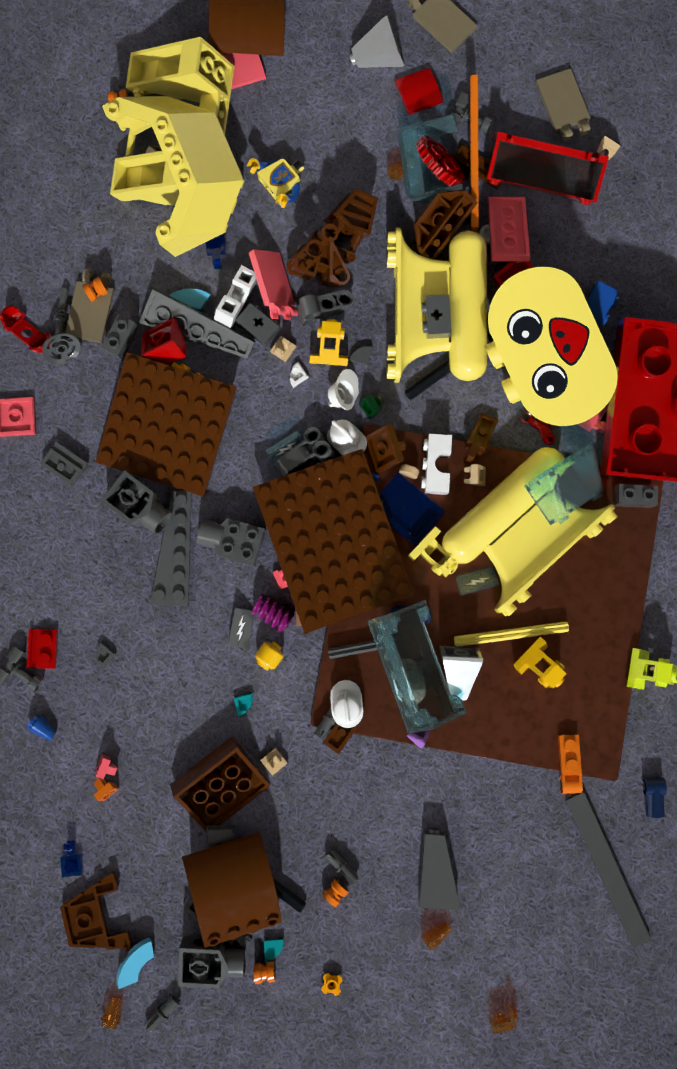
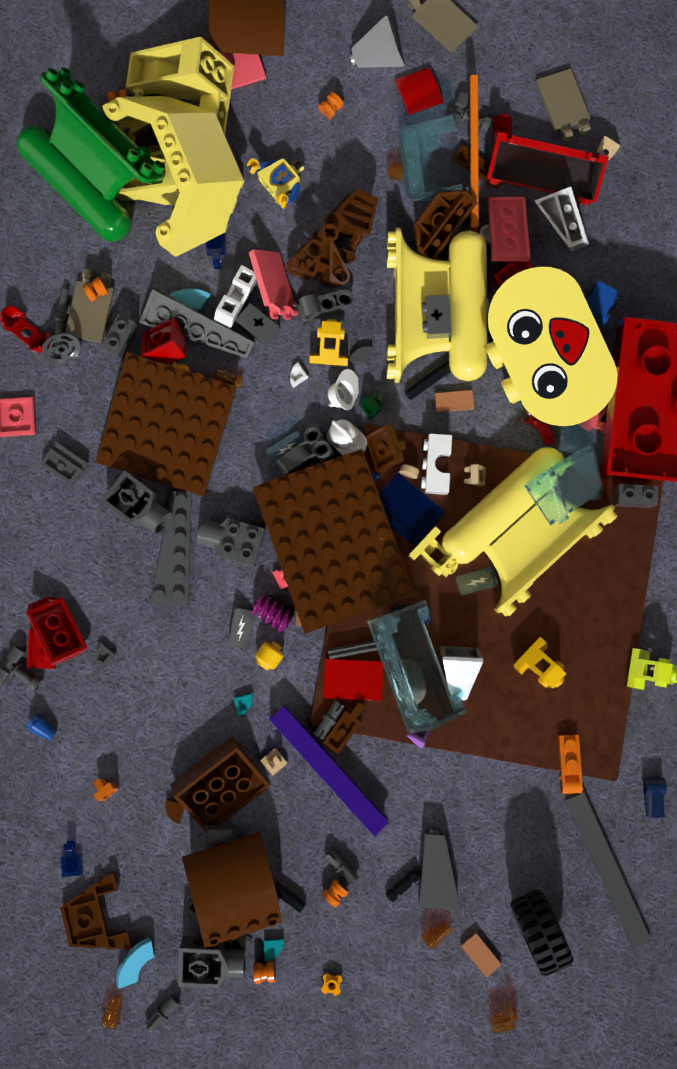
(55, 629): none -> red slope
(86, 157): none -> green piece
(105, 767): coral tile -> none
(174, 810): none -> reddish brown tile
(226, 376): none -> clear orange cone
(283, 349): tan tile -> none
(329, 770): none -> dark purple tile
(330, 105): none -> orange wheel
(346, 704): white piece -> none
(353, 679): none -> red tile
(402, 885): none -> black axle
(433, 154): red gear -> none
(454, 401): none -> nougat tile
(480, 436): reddish brown hinge -> none
(481, 954): none -> nougat tile
(502, 123): none -> red tile
(509, 634): light yellow axle -> none
(542, 932): none -> black tyre
(565, 217): none -> white wedge

